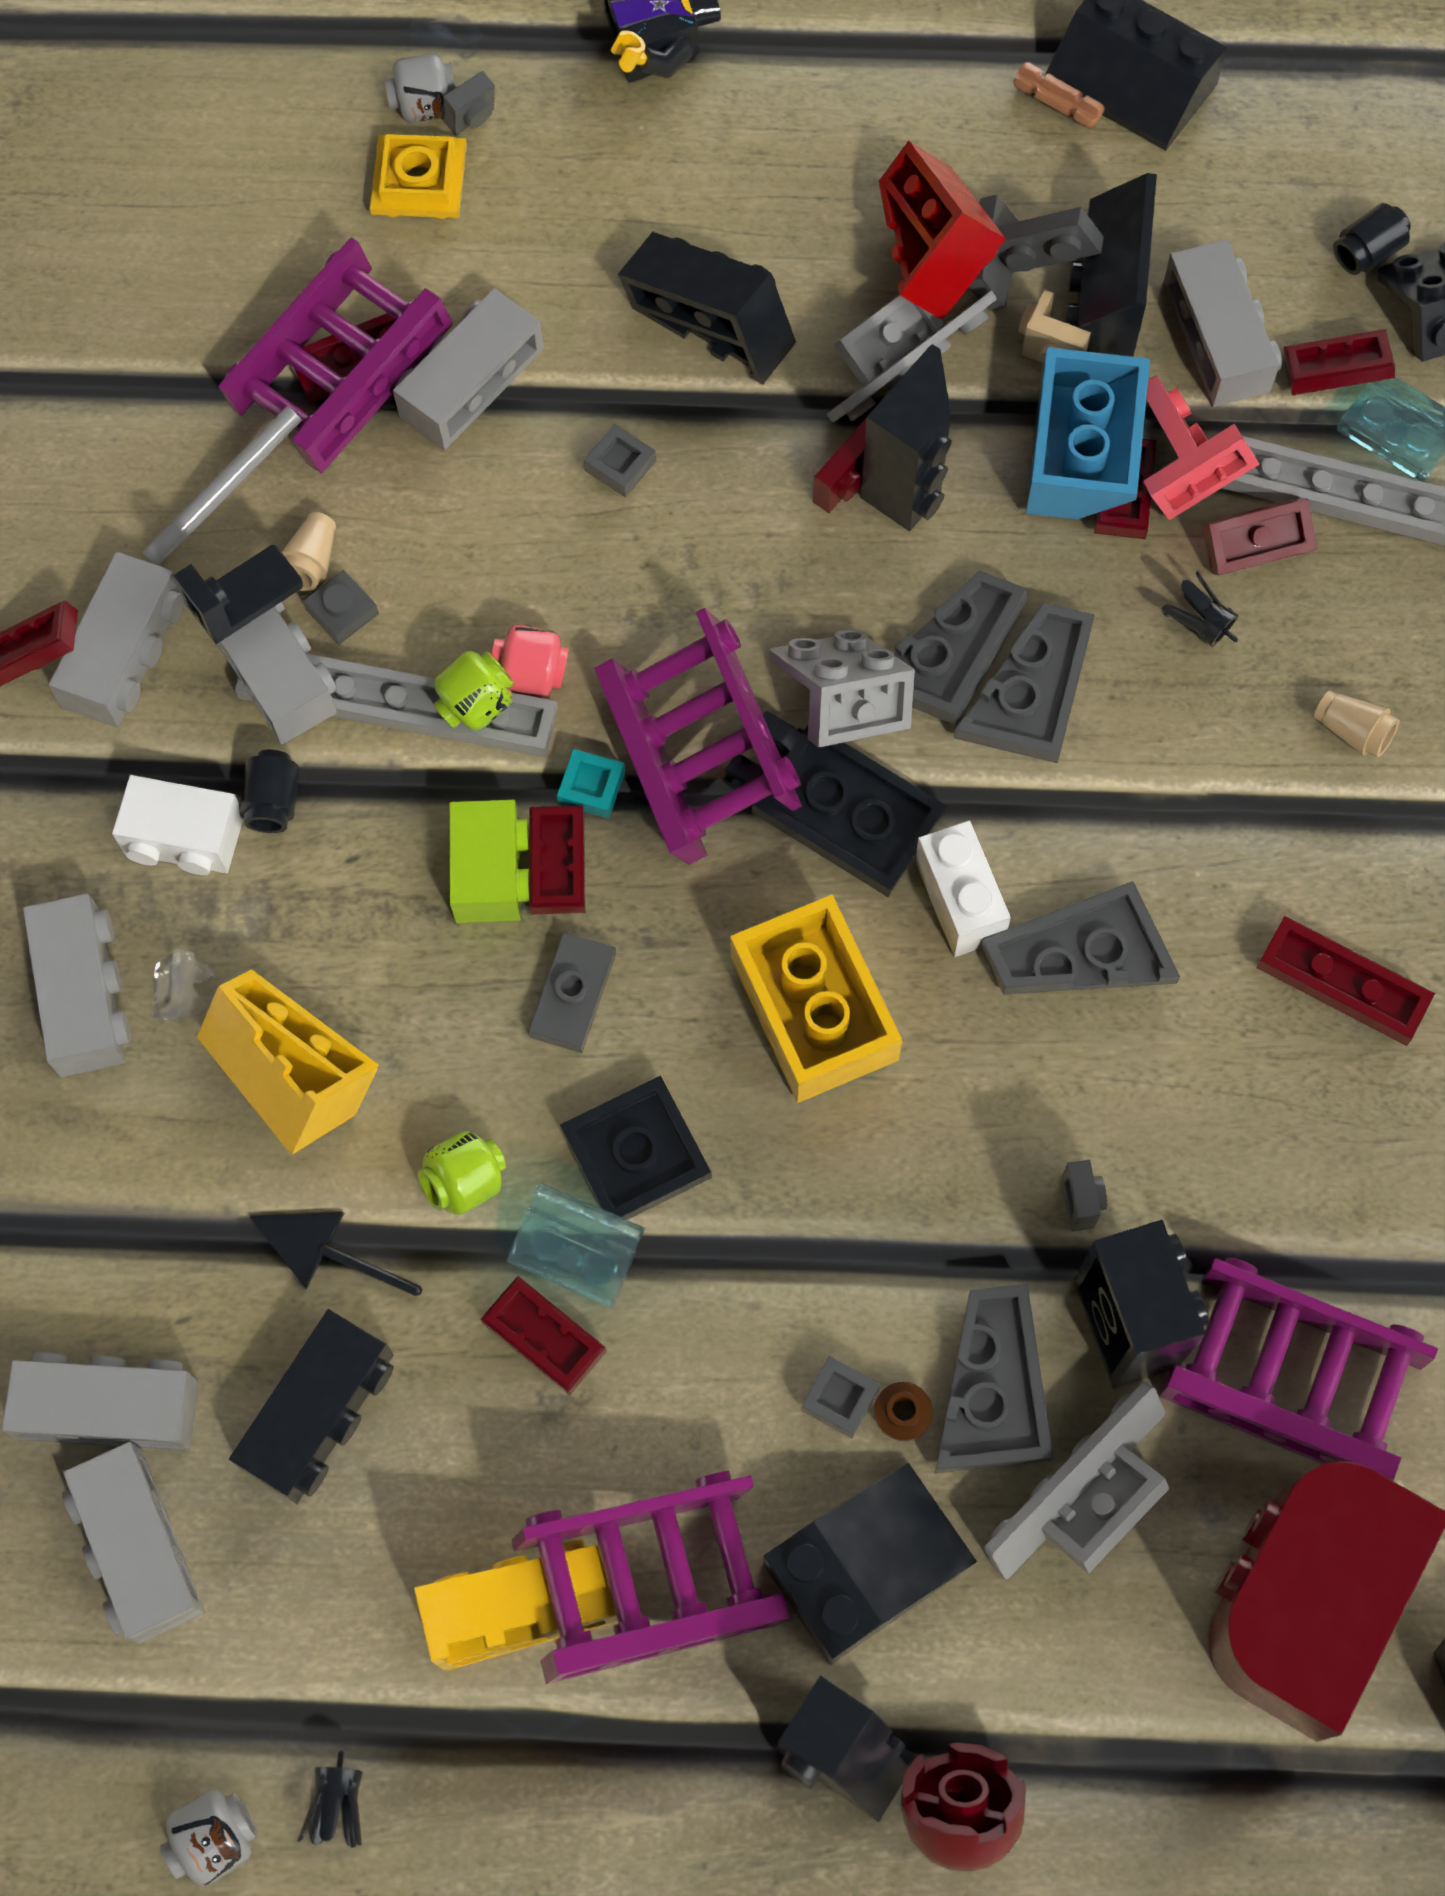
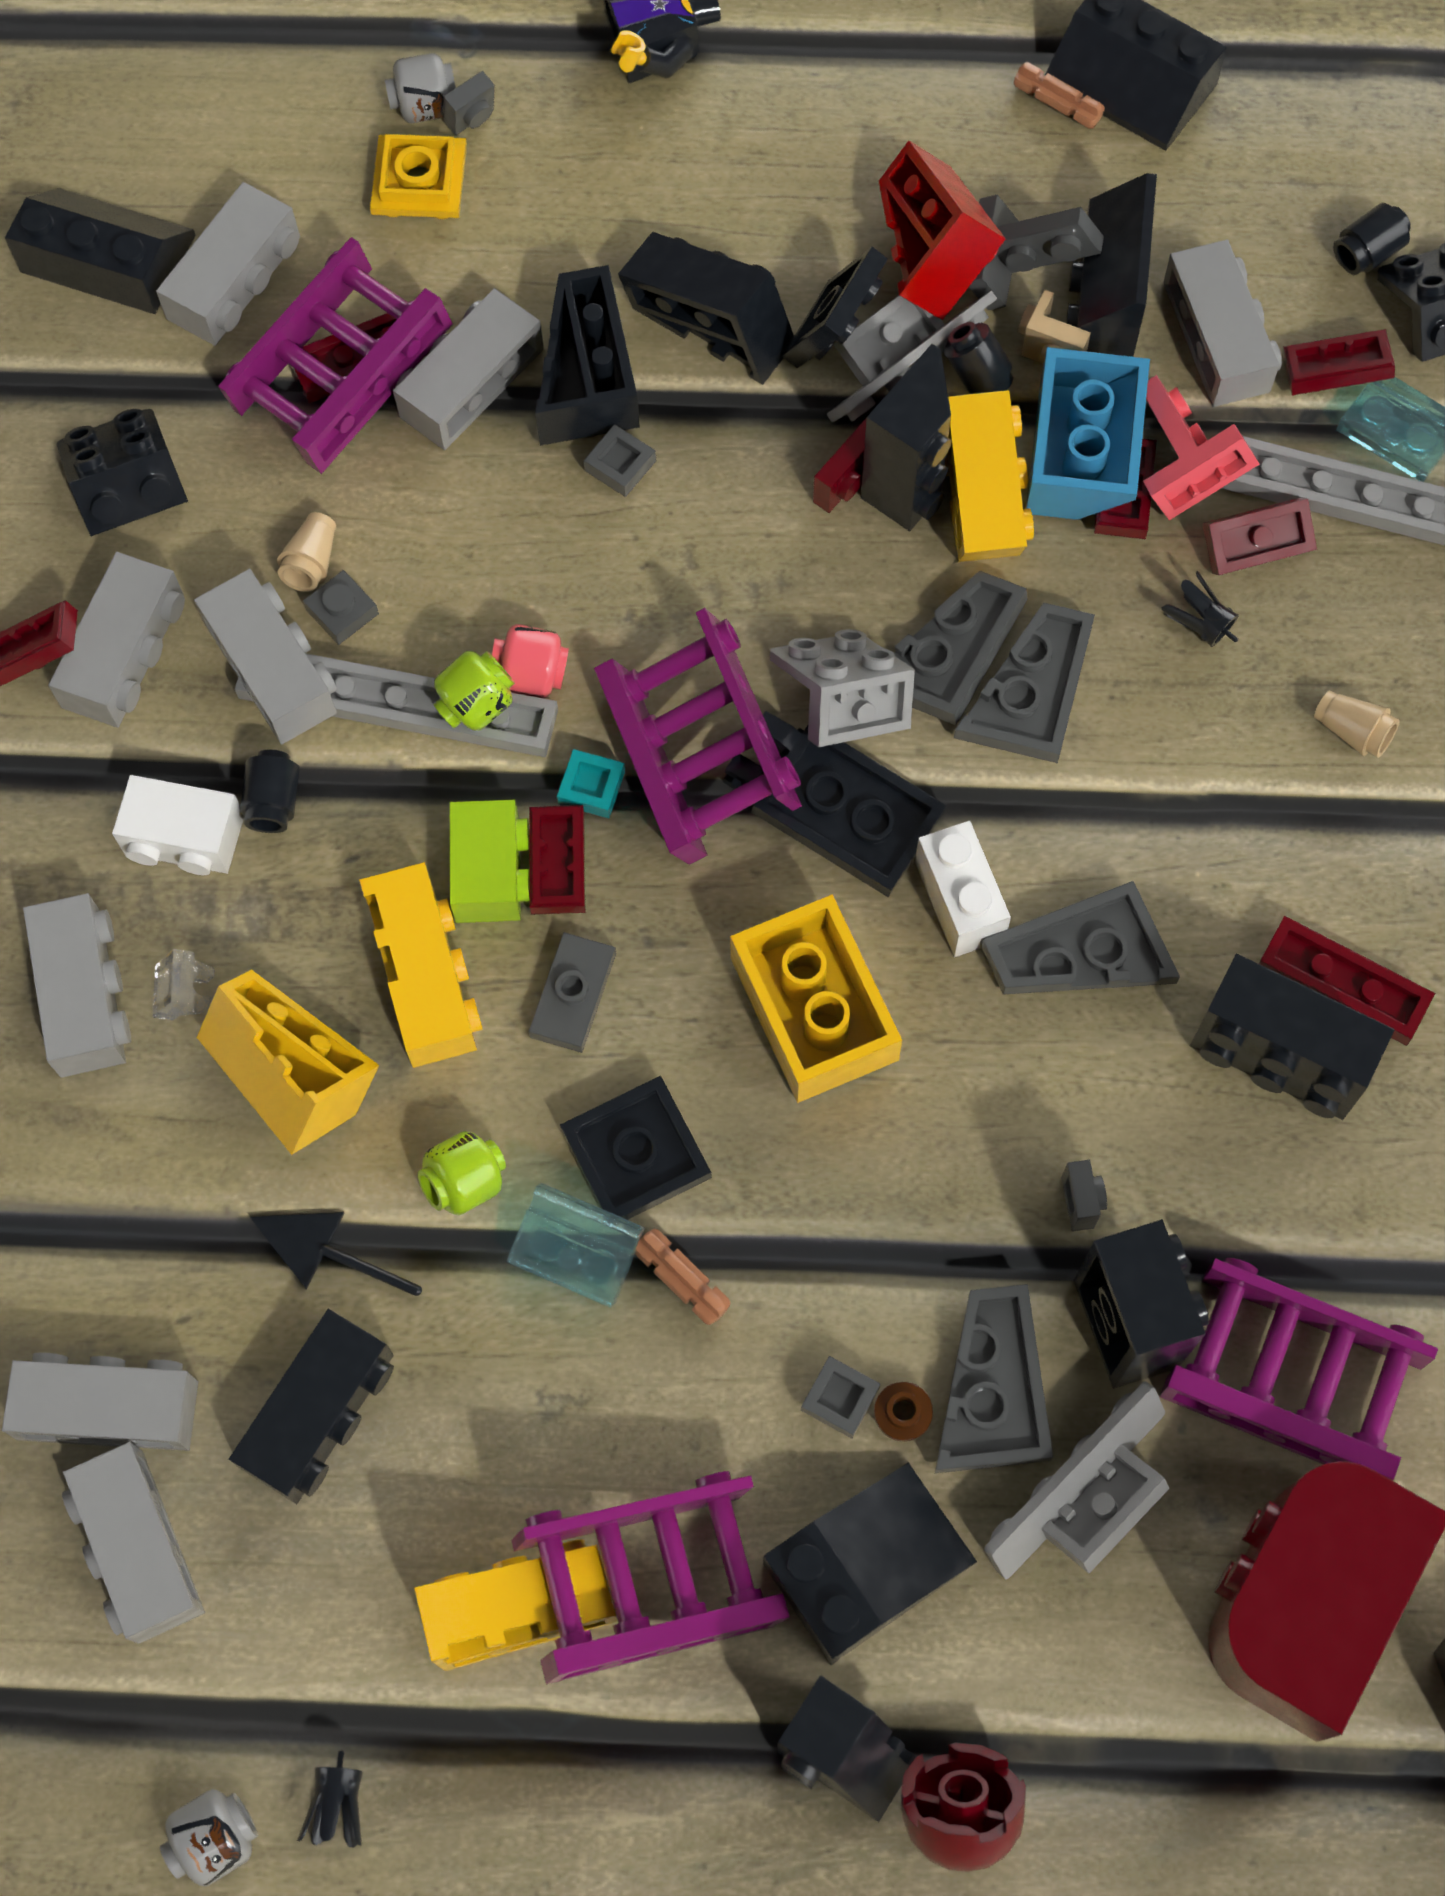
(96, 247): none -> black slope
(120, 470): none -> black bracket
(222, 486): light grey bar -> none
(229, 264): none -> light grey brick
(239, 595): black bracket -> none
(421, 966): none -> yellow wedge
(543, 1335): dark red plate -> none
(587, 362): none -> black wedge
(682, 1276): none -> nougat axle
(834, 310): none -> black plate
(978, 358): none -> black brick
(987, 477): none -> yellow wedge
(1291, 1038): none -> black brick

